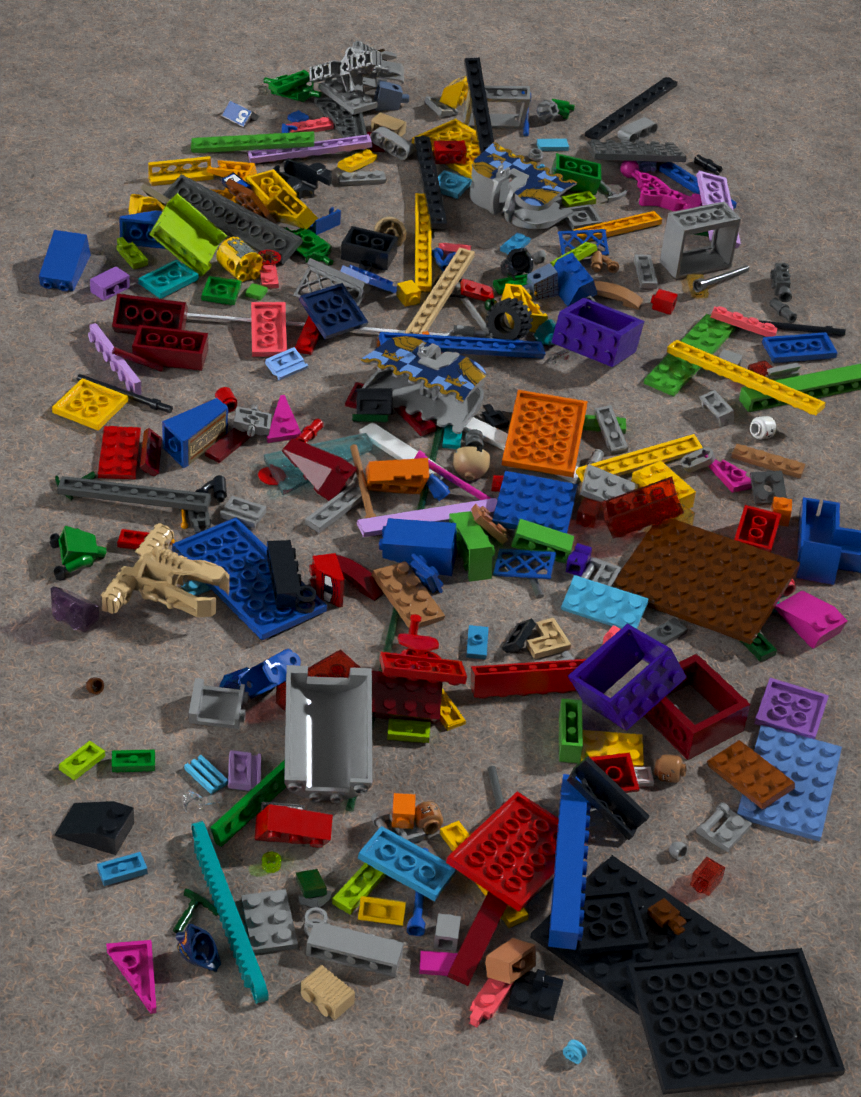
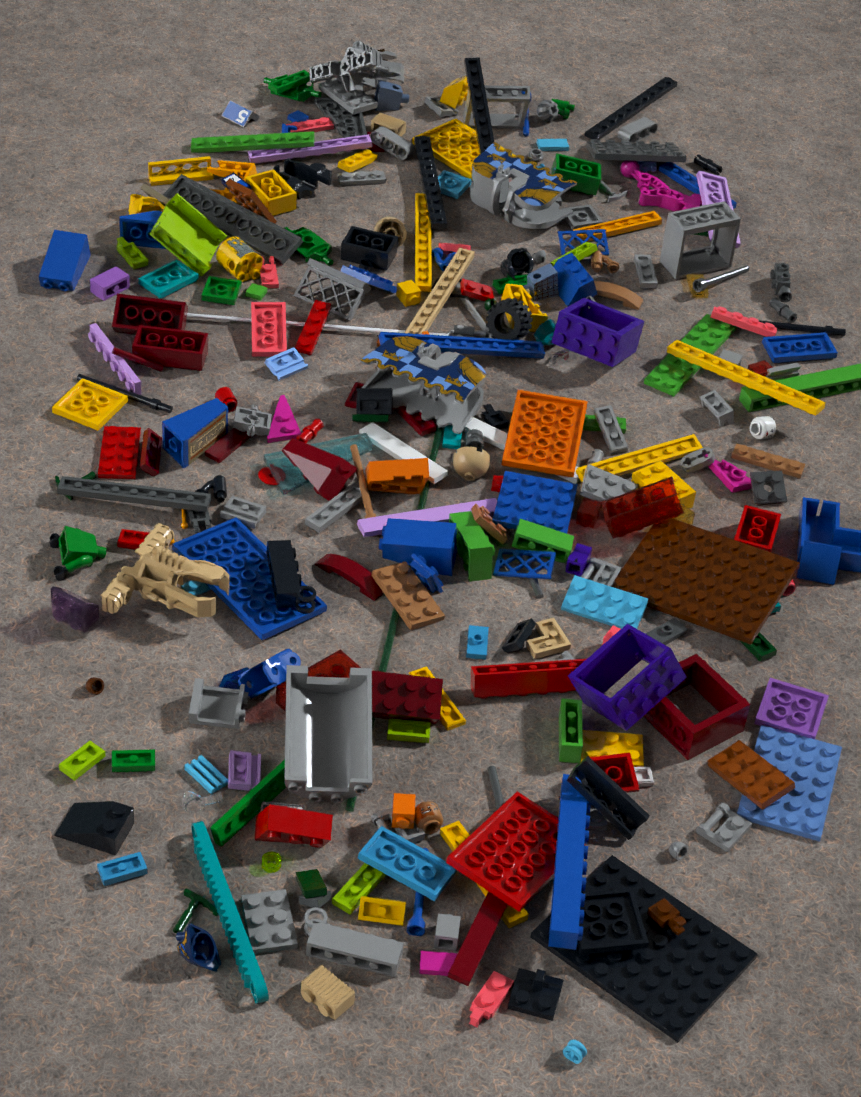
(136, 964): dark pink wing -> none
(270, 257): piece -> none
(290, 210): yellow wedge -> none
(326, 222): blue hinge -> none
(327, 578): red slope -> none
(333, 310): dark blue plate -> none
(419, 661): red plate -> none
(437, 487): blue cone -> none
(449, 152): red brick -> none
(452, 478): dark pink piece -> none
(510, 960): nougat brick -> none
(515, 242): dark azure plate -> none
(579, 199): lime plate -> none
(664, 301): red brick -> none
(670, 768): medium nougat head -> none
(707, 876): clear red brick -> none
(734, 1020): black plate -> none
(784, 507): orange brick -> none
(811, 618): dark pink slope -> none

